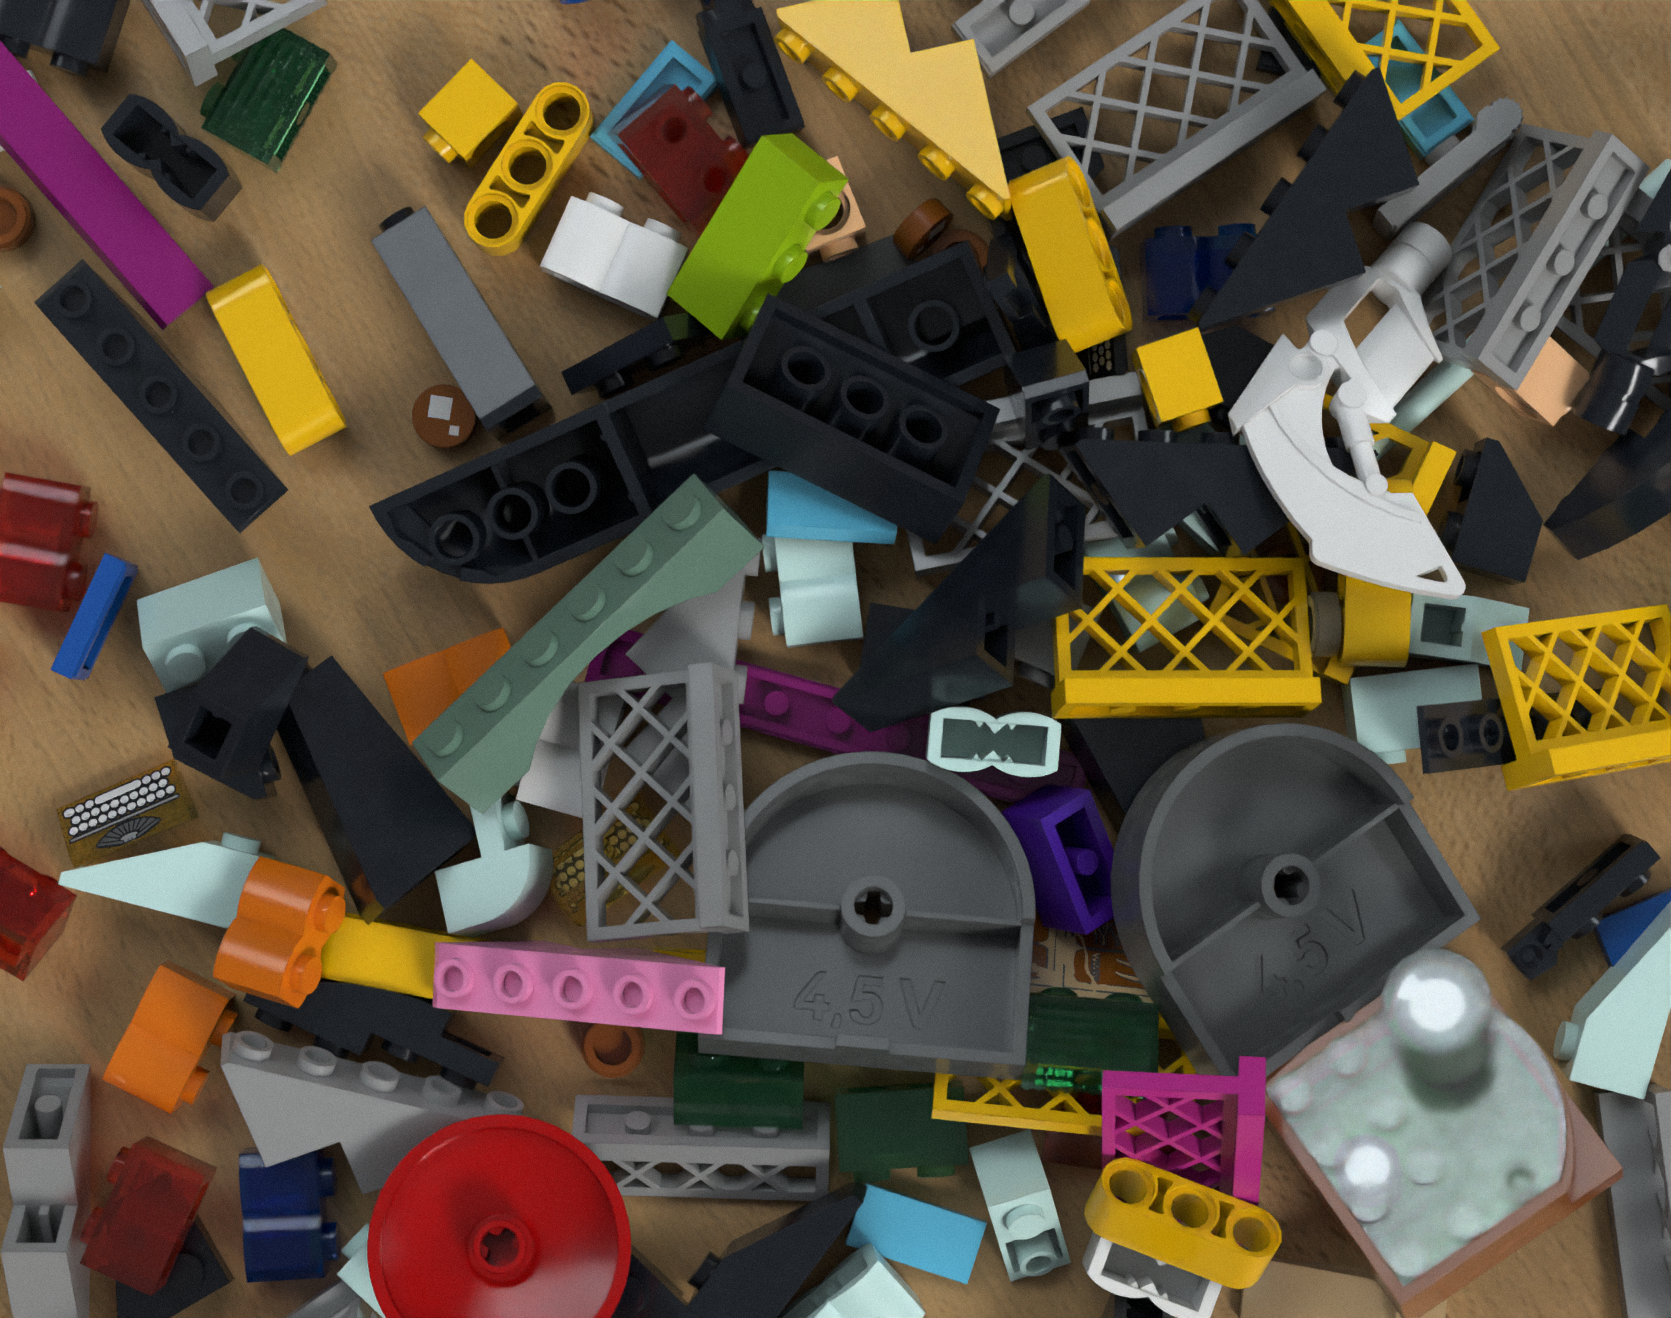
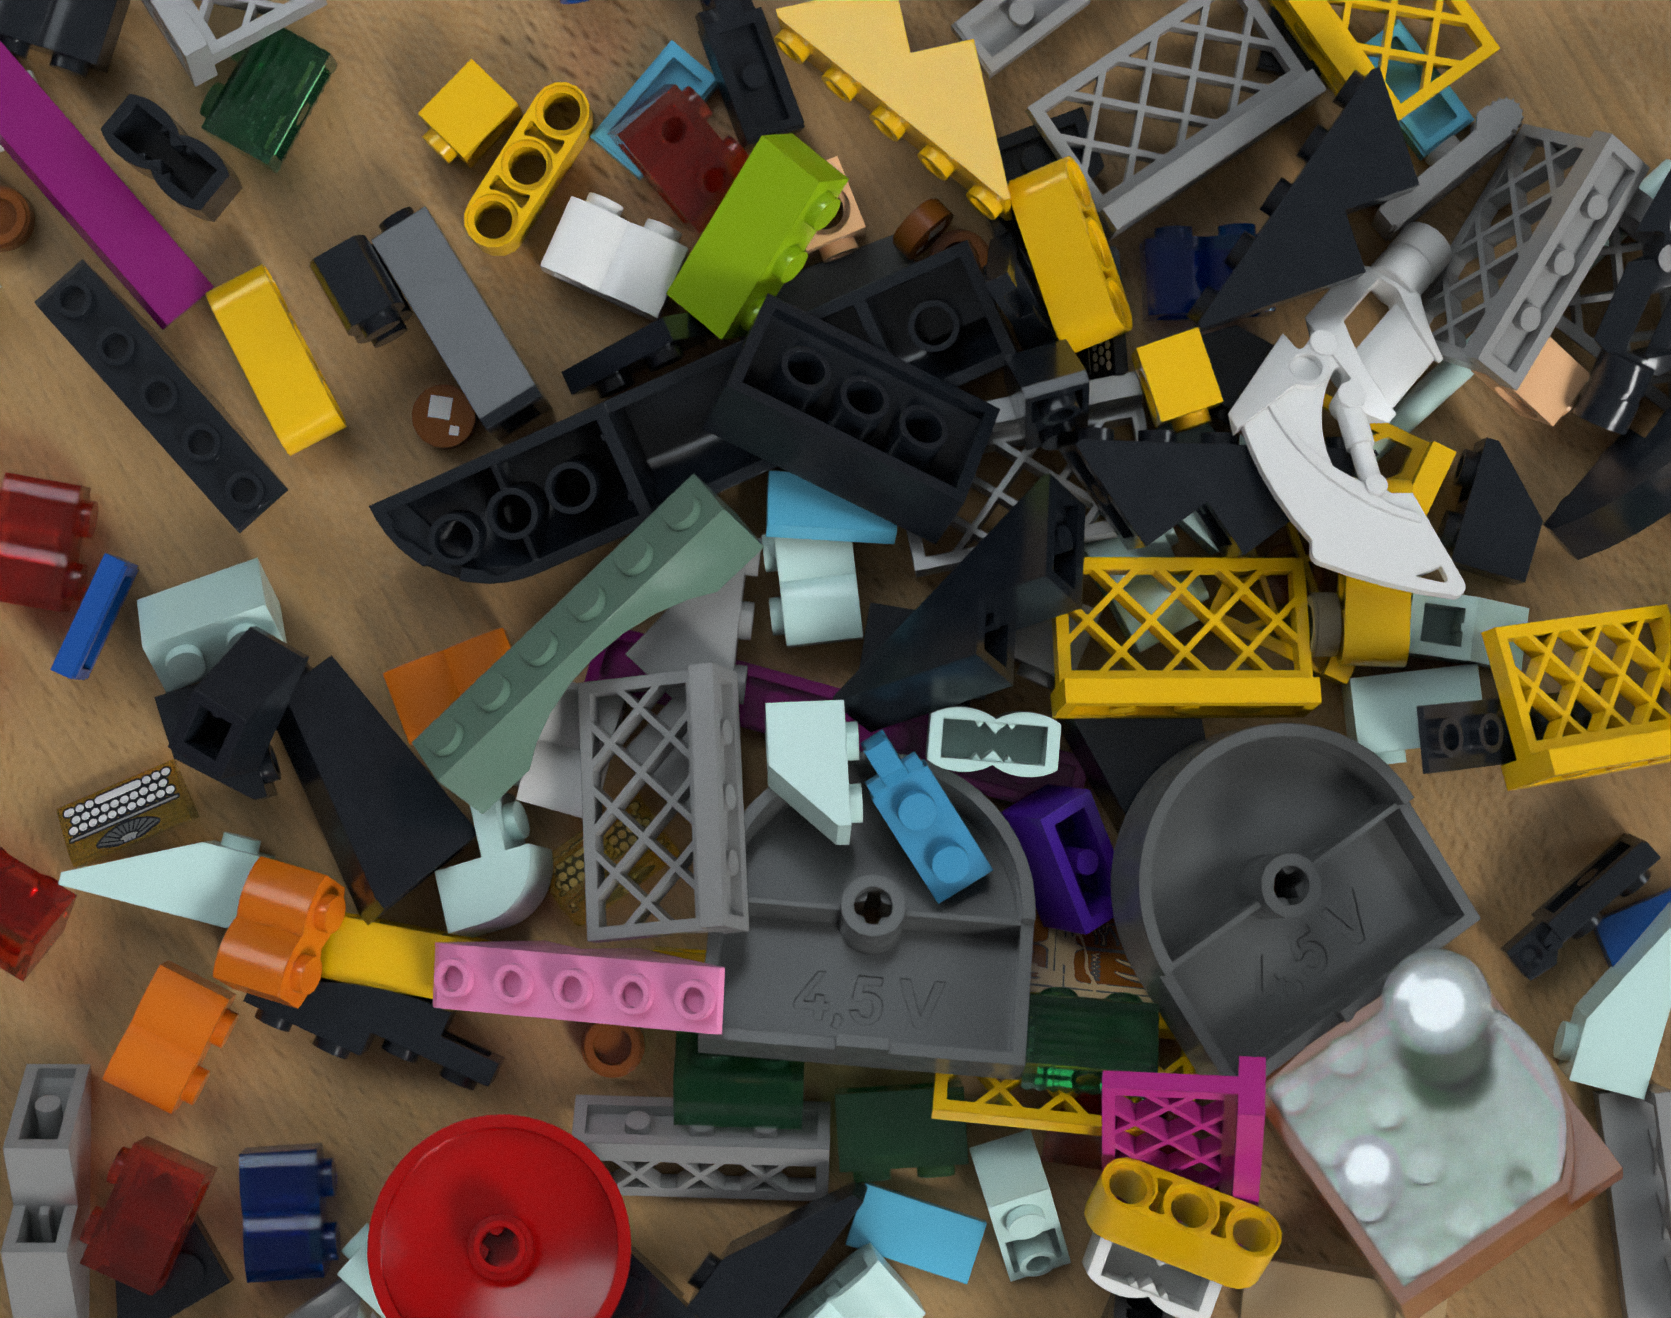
(313, 1100): light grey slope -> none
(362, 291): none -> black brick
(809, 763): none -> light aqua slope
(923, 819): none -> dark azure hinge

